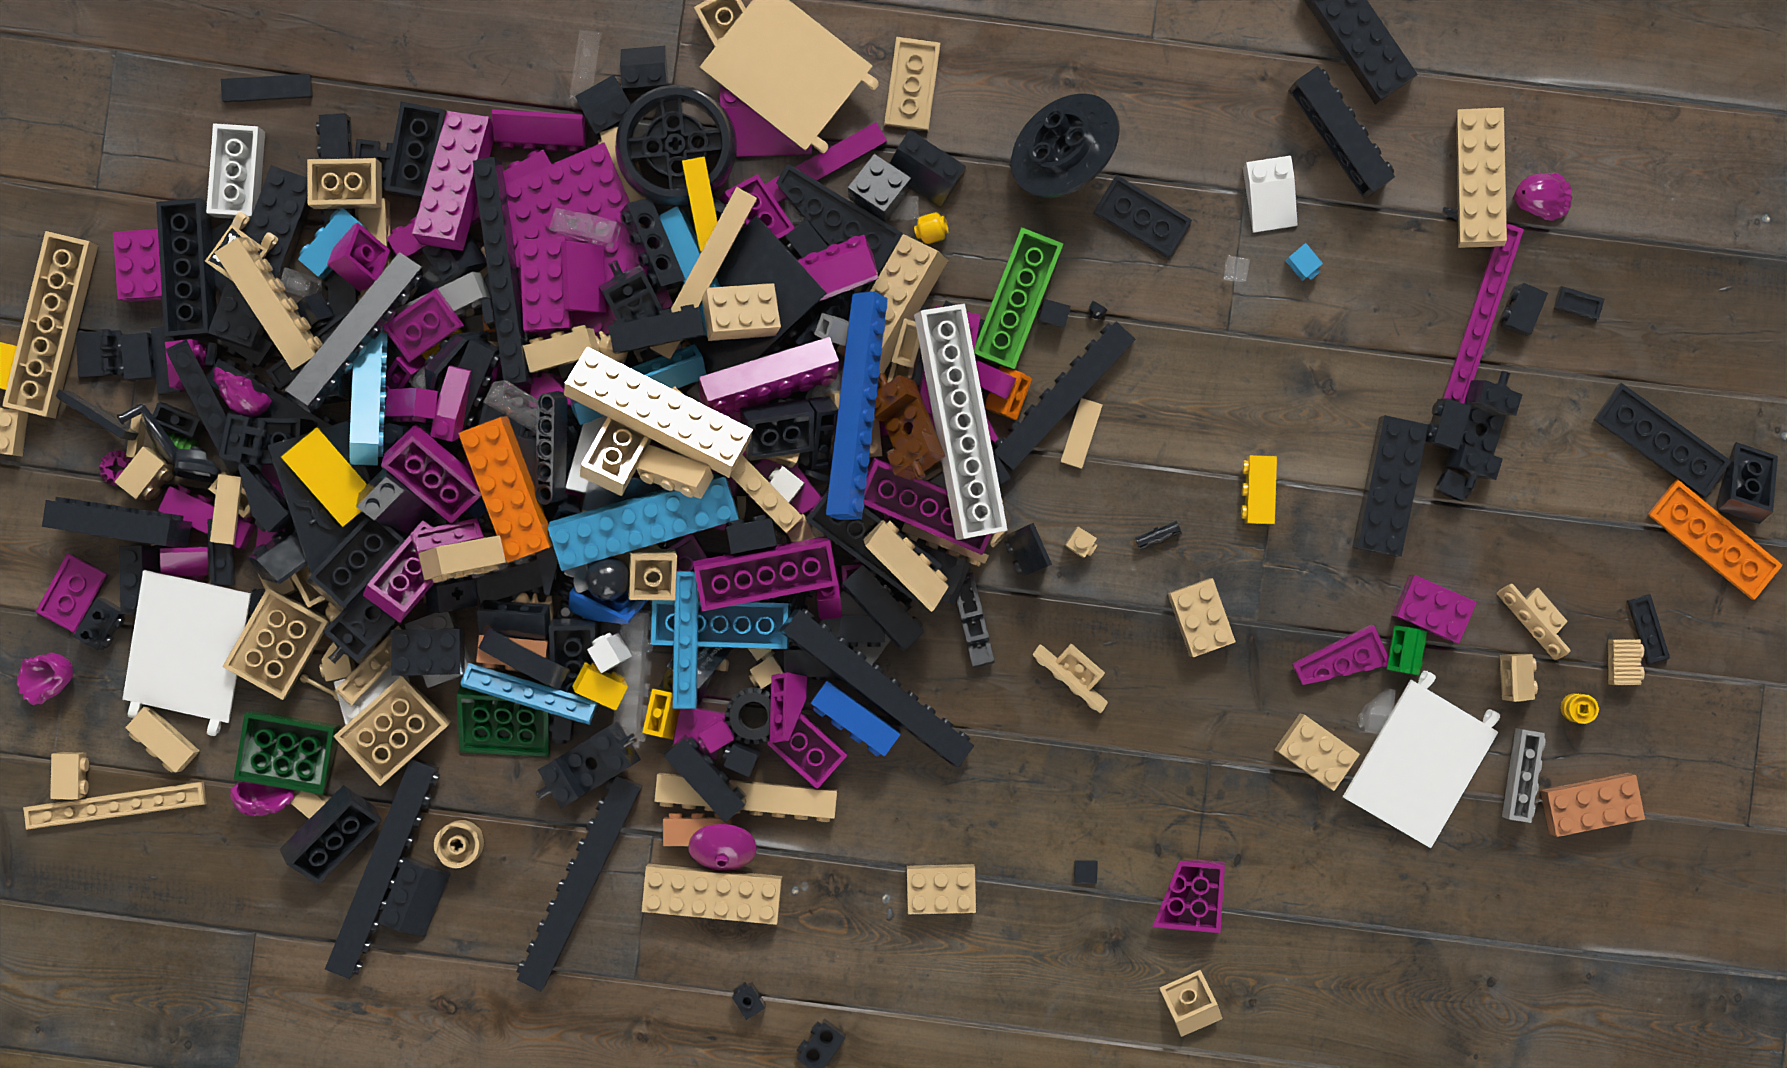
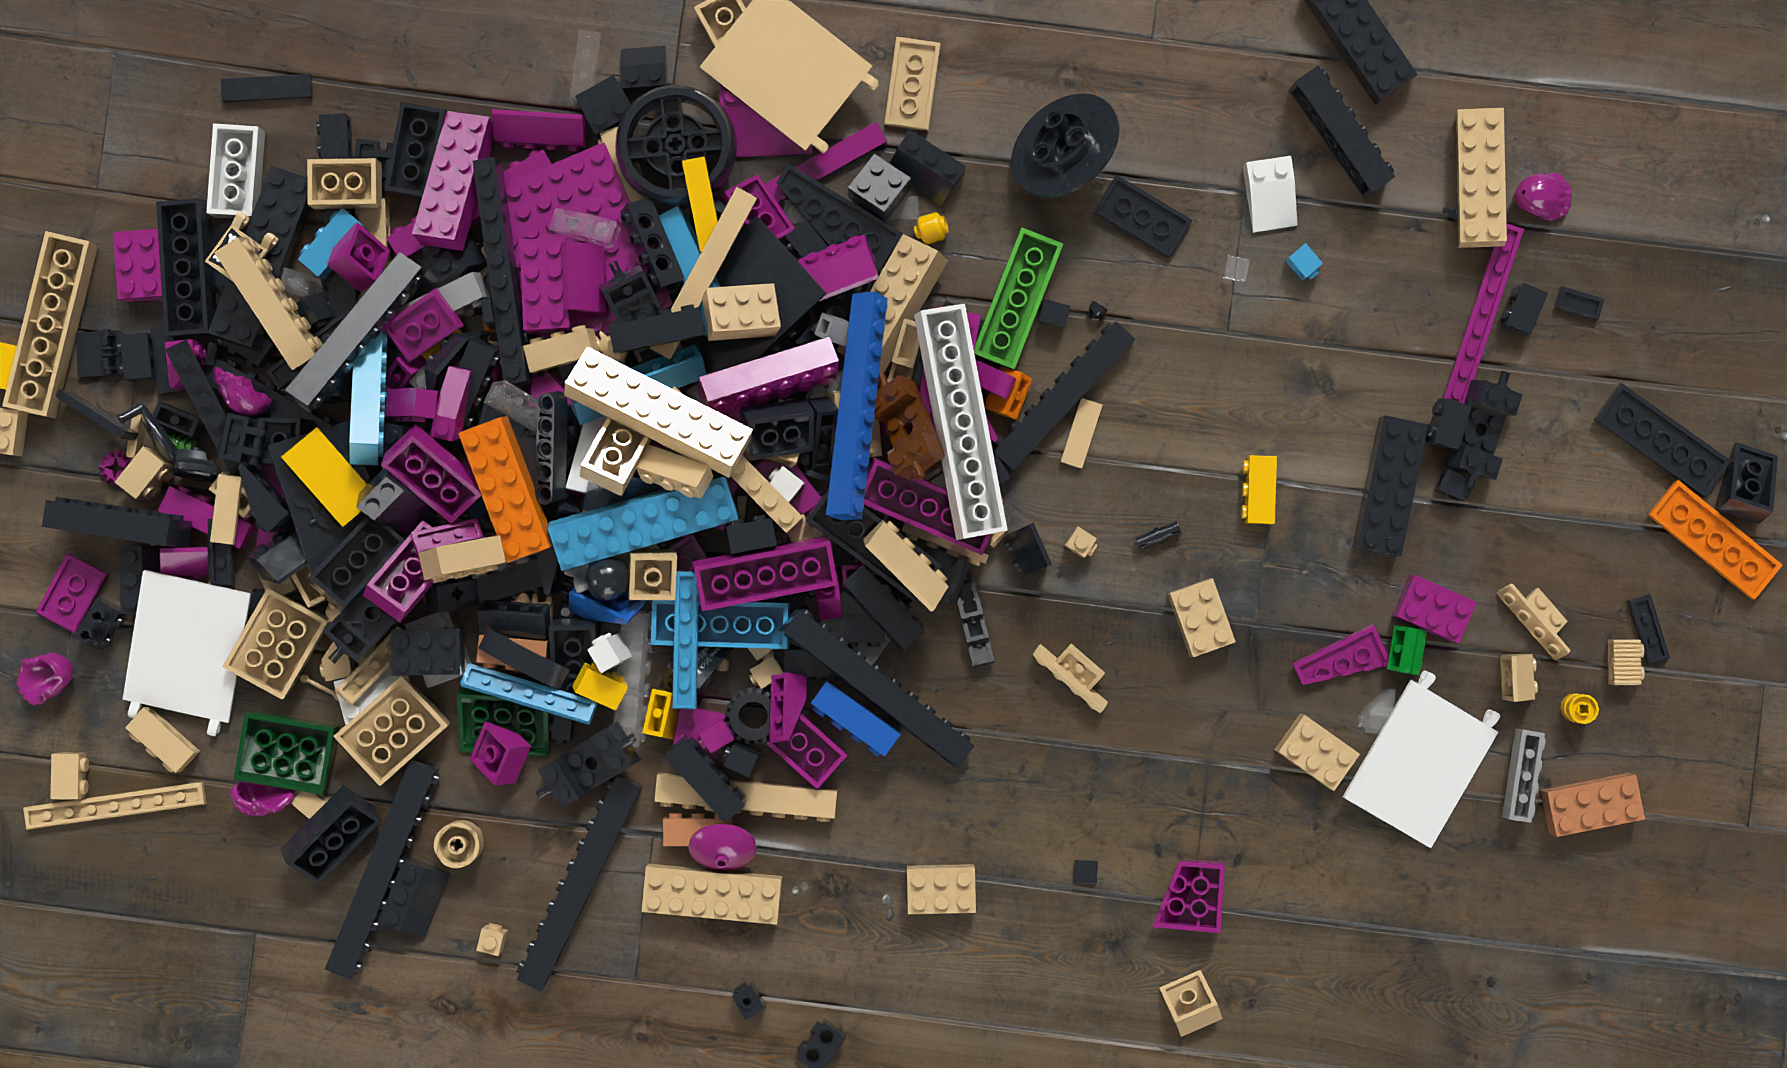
(492, 939): none -> tan brick
(499, 754): none -> magenta slope

